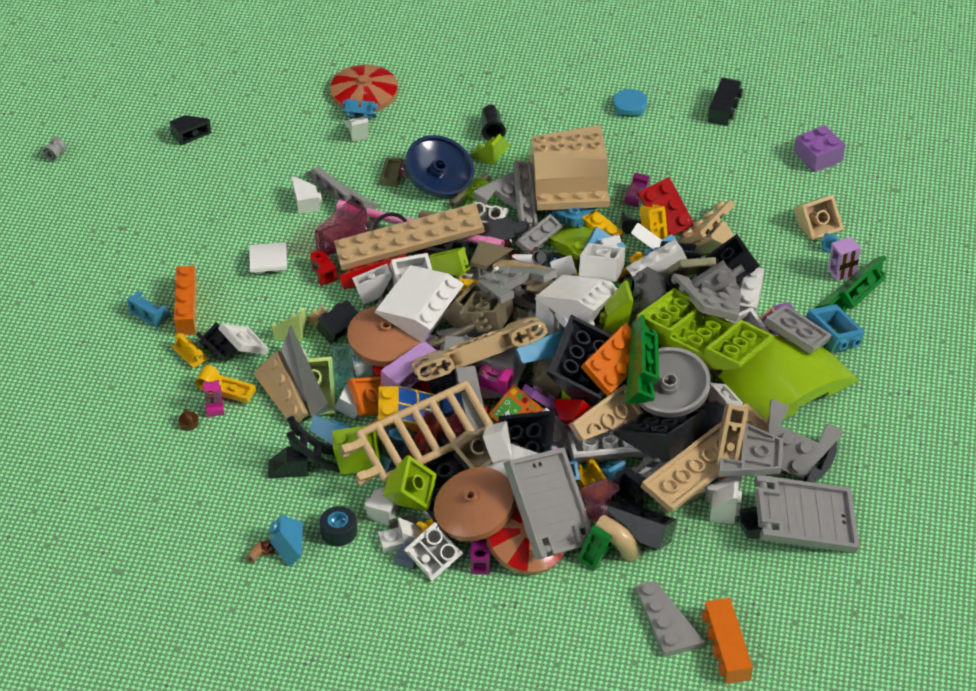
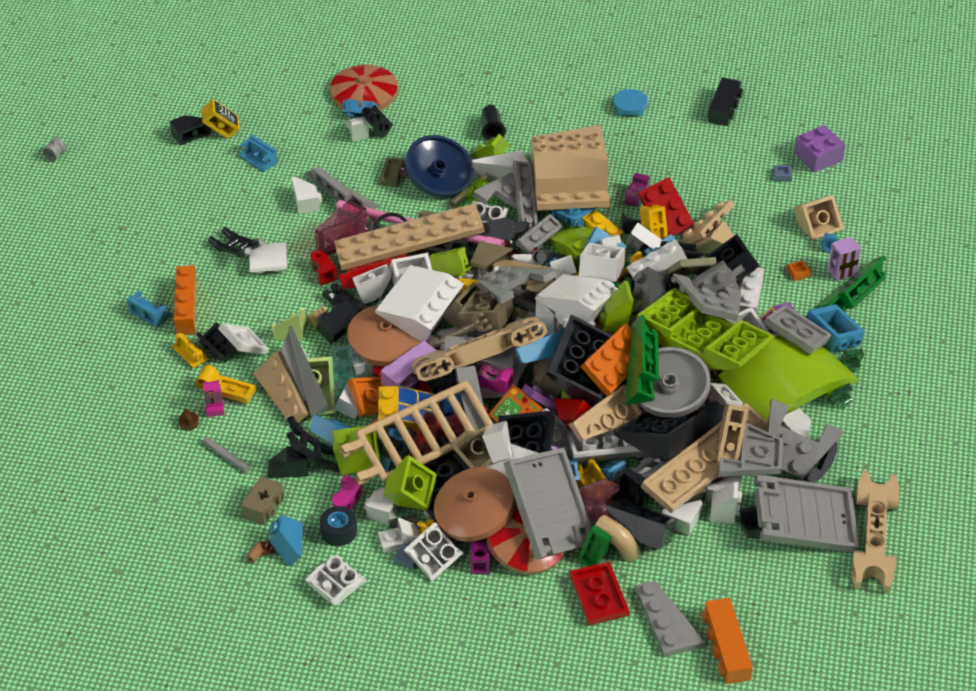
(220, 118): none -> yellow brick
(226, 454): none -> light grey bar
(241, 250): none -> black piece
(258, 153): none -> dark azure hinge
(262, 501): none -> dark tan brick
(335, 580): none -> white slope
(341, 297): none -> black hinge
(349, 493): none -> dark pink leg
(377, 120): none -> black hinge
(497, 165): none -> white slope
(599, 593): none -> red plate
(635, 244): none -> light grey wheel
(687, 516): none -> white slope
(782, 173): none -> sand blue tile
(797, 422): none -> white slope
(798, 270): none -> orange tile
(841, 396): none -> clear green tile
(852, 359): none -> clear green tile
(873, 560): none -> tan piece

